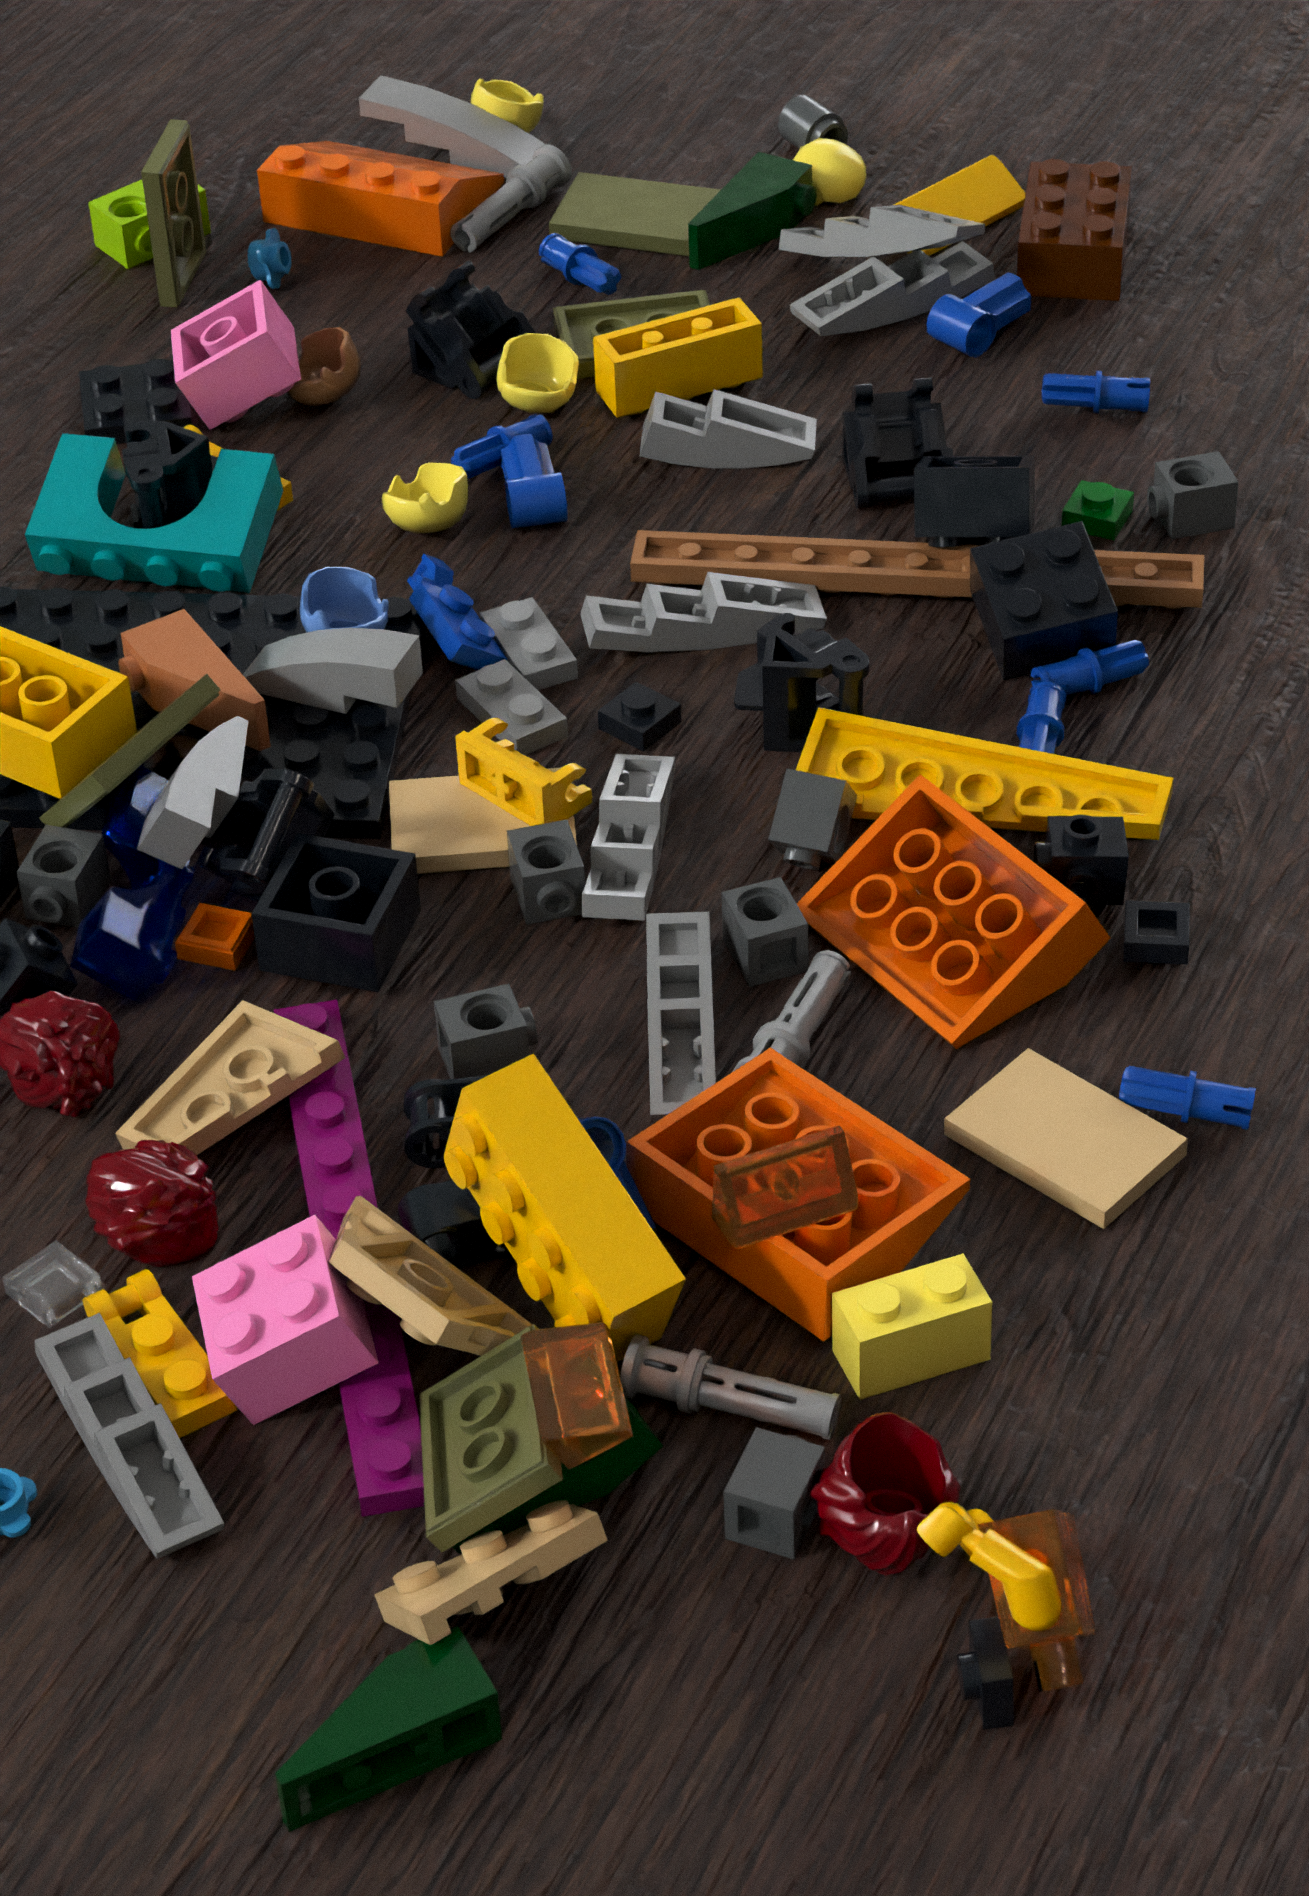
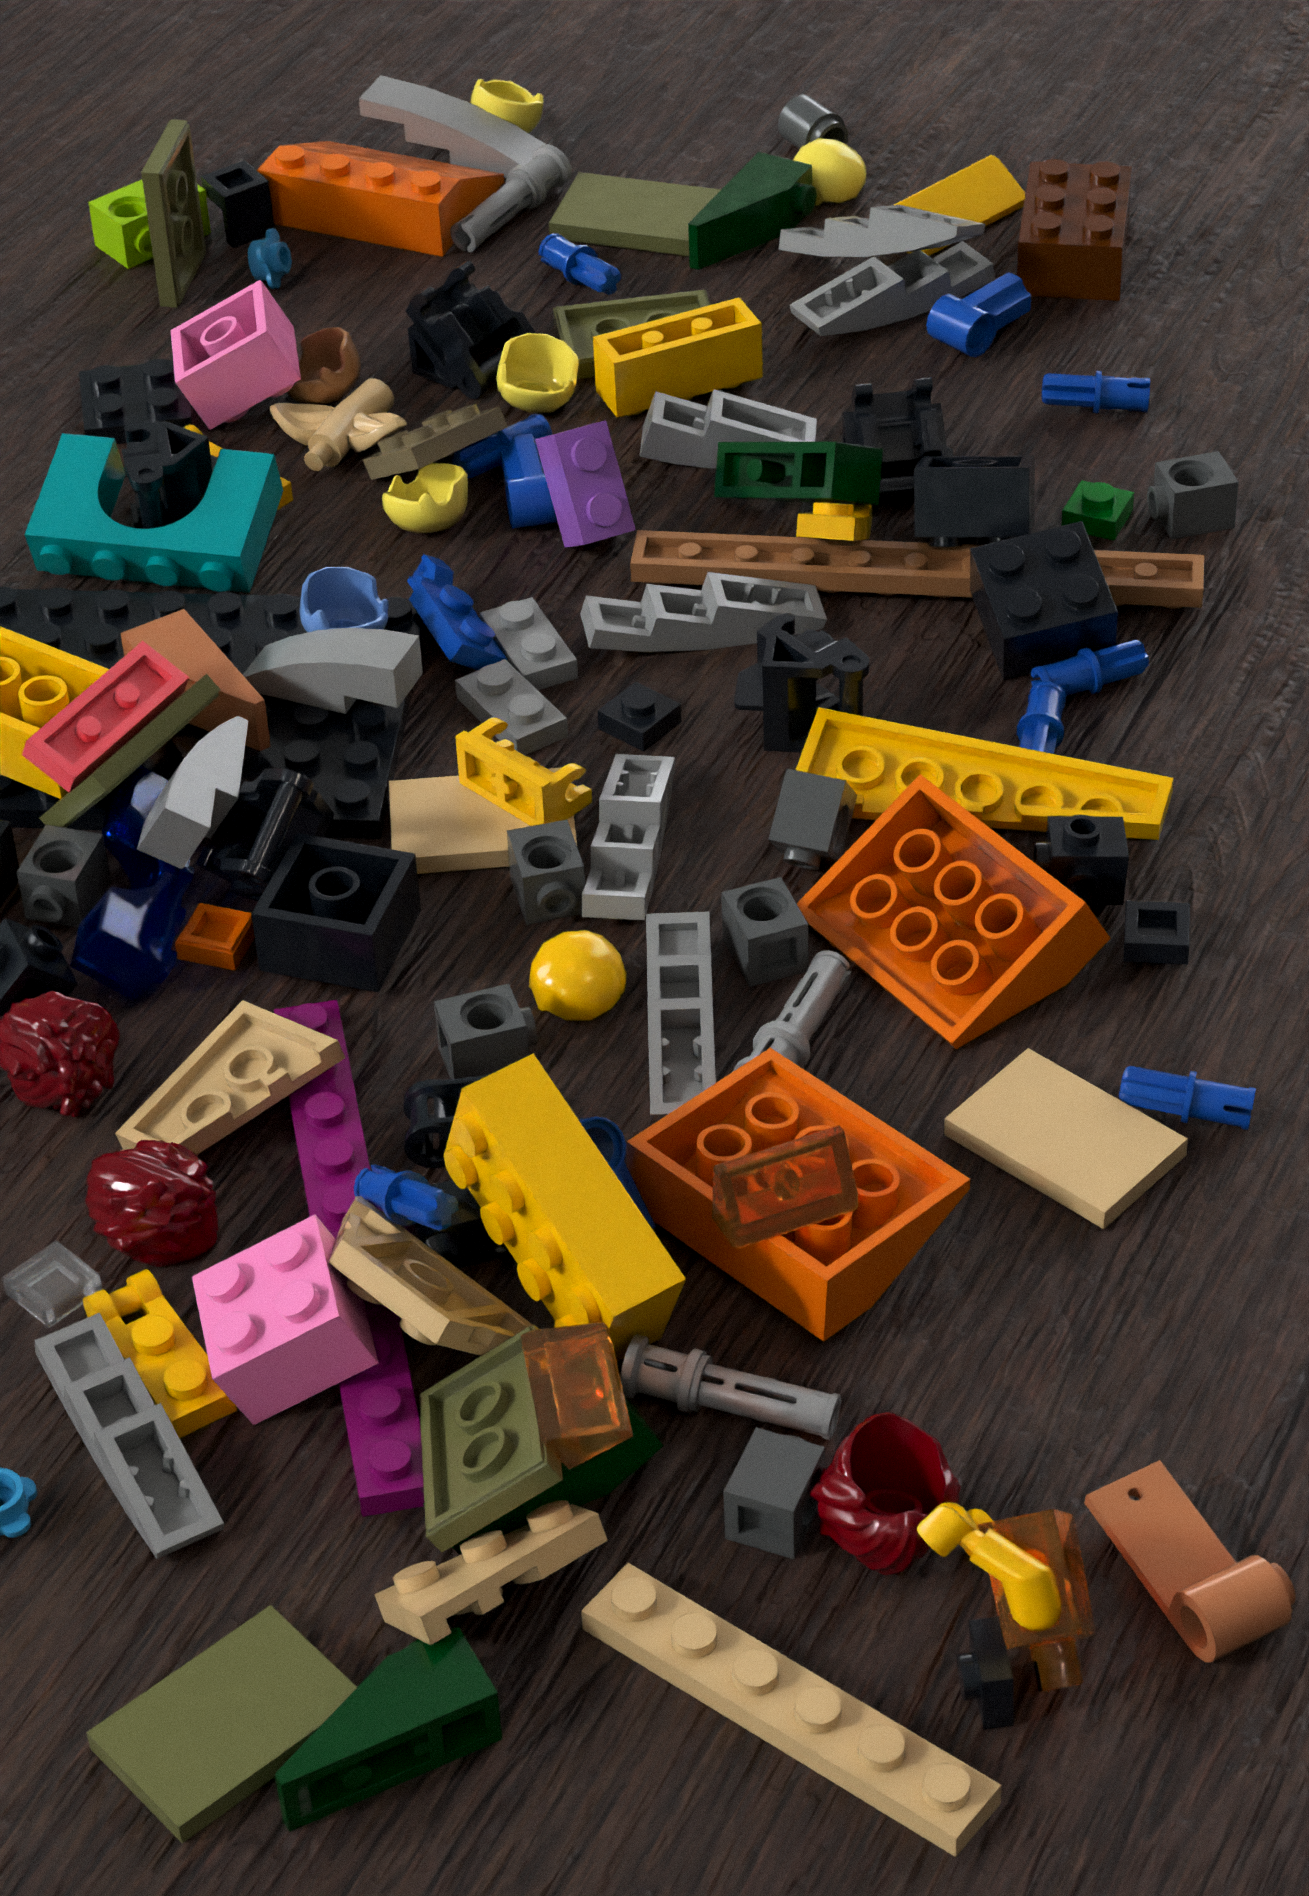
(105, 716): none -> coral plate
(221, 1723): none -> olive tile
(243, 200): none -> black panel
(332, 431): none -> tan plant
(406, 1197): none -> blue axle
(435, 440): none -> dark tan plate
(577, 976): none -> yellow hair
(585, 484): none -> medium lavender brick
(793, 1709): none -> tan plate
(799, 472): none -> dark green slope
(836, 521): none -> yellow plate
(911, 1326): light yellow brick -> none
(1187, 1568): none -> nougat door

